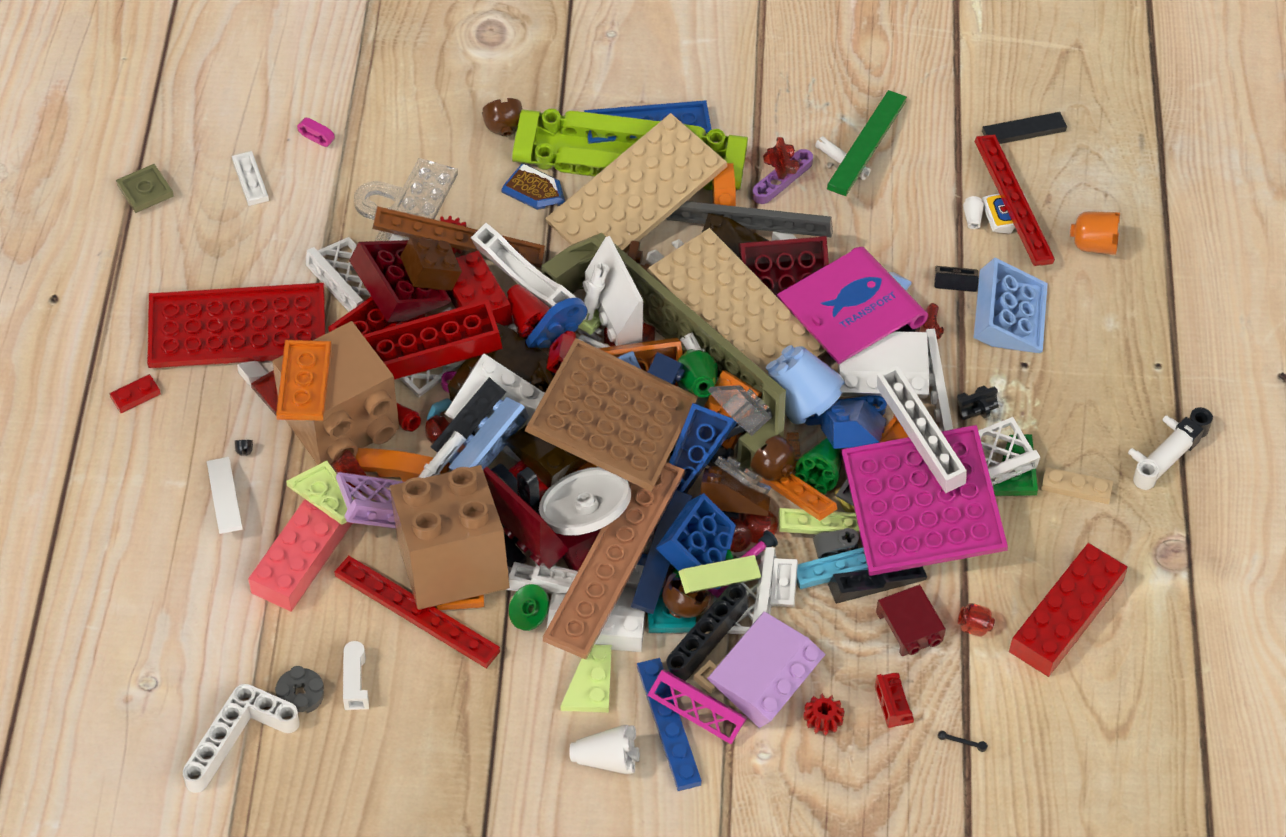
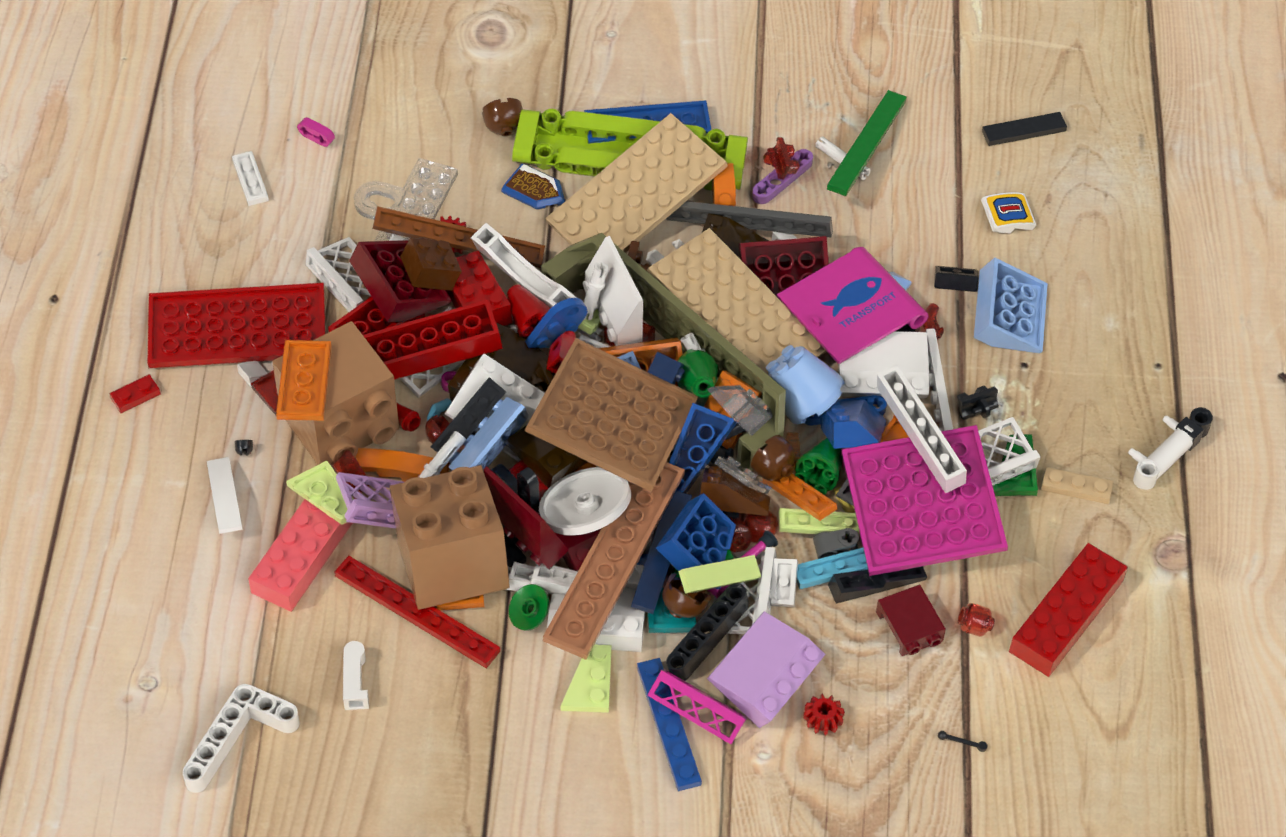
(144, 188): olive plate -> none
(304, 678): dark grey plate -> none
(608, 750): white cone -> none
(702, 675): tan plate -> none
(893, 700): red hinge -> none
(973, 211): white cone -> none
(1014, 200): red tile -> none
(1096, 232): orange cylinder -> none

